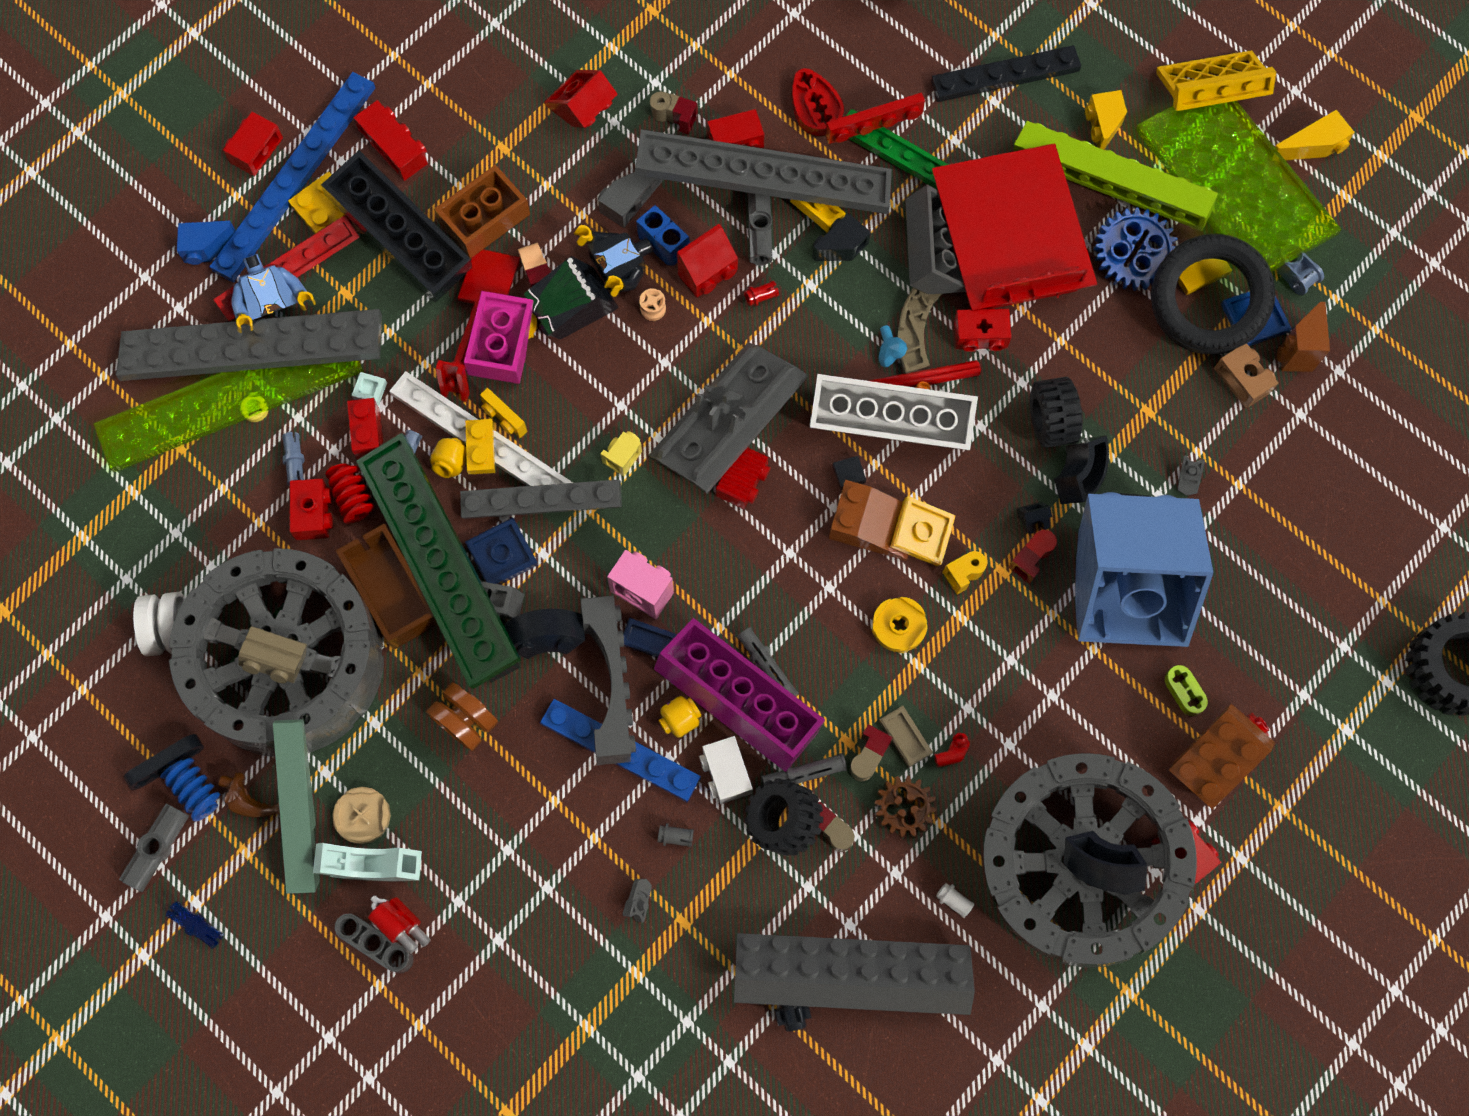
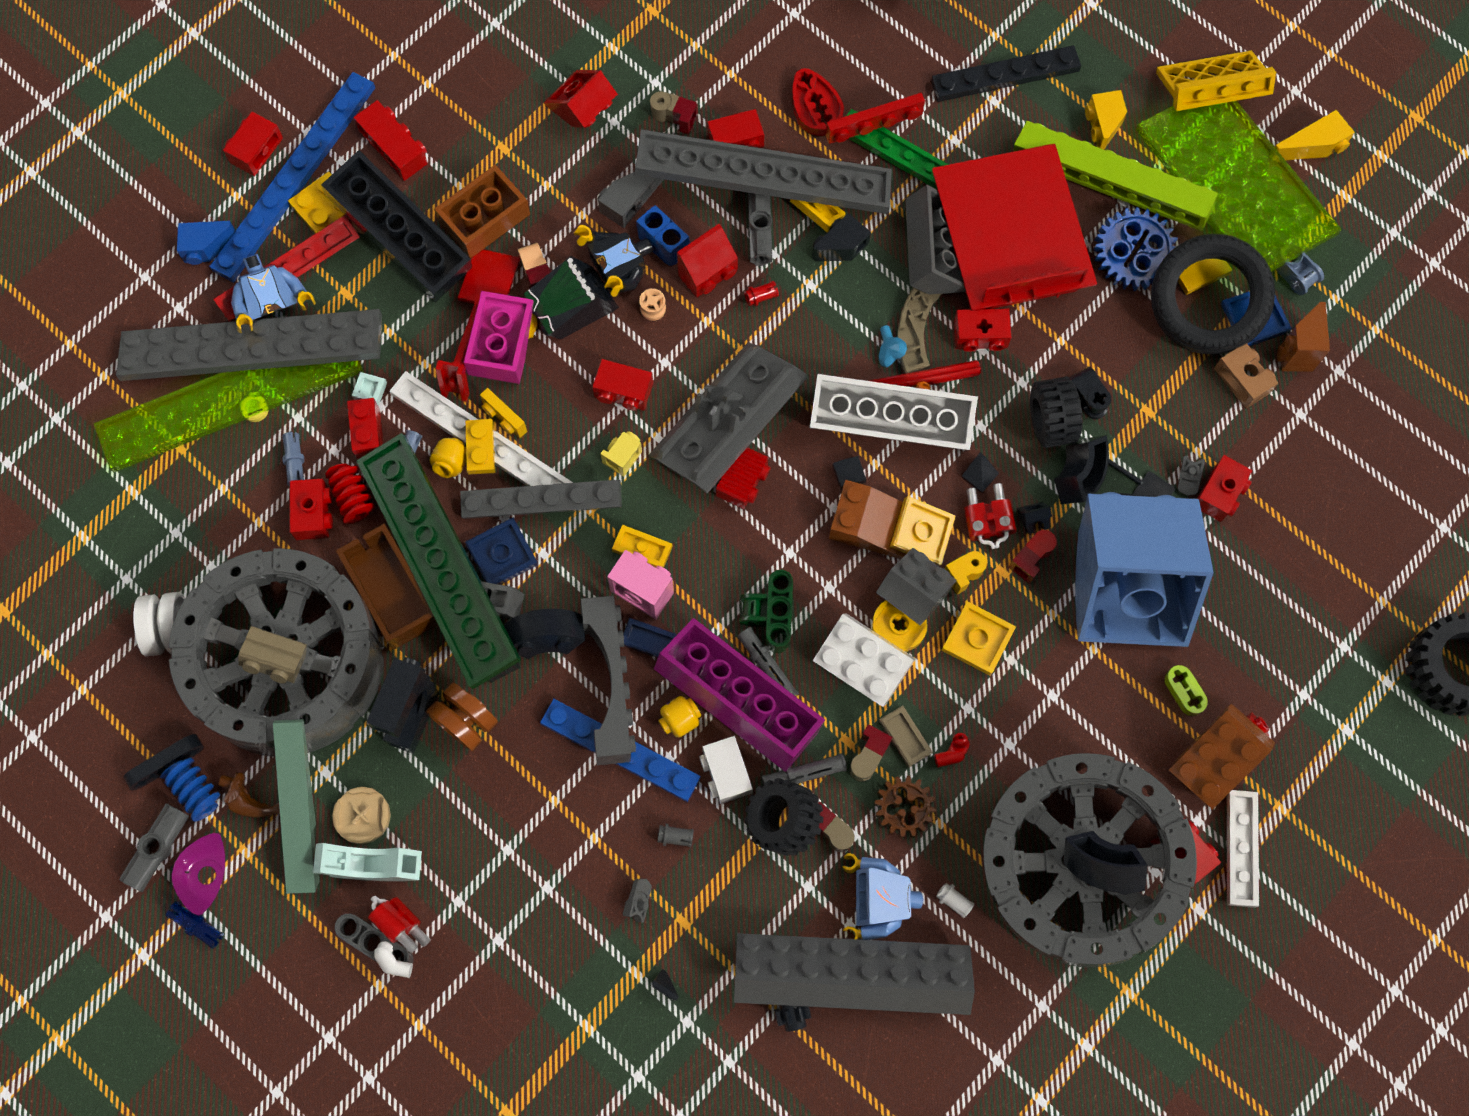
(199, 854): none -> magenta piece
(388, 963): none -> white arm
(402, 704): none -> black arch
(622, 385): none -> red brick
(652, 548): none -> yellow plate
(664, 985): none -> black slope
(762, 610): none -> dark green piece
(864, 659): none -> white brick
(881, 897): none -> medium blue torso
(916, 586): none -> dark grey brick
(978, 638): none -> yellow plate
(980, 473): none -> black slope
(991, 518): none -> red piece
(1091, 390): none -> black piece
(1150, 485): none -> black piece
(1223, 488): none -> red brick
(1242, 849): none -> white plate

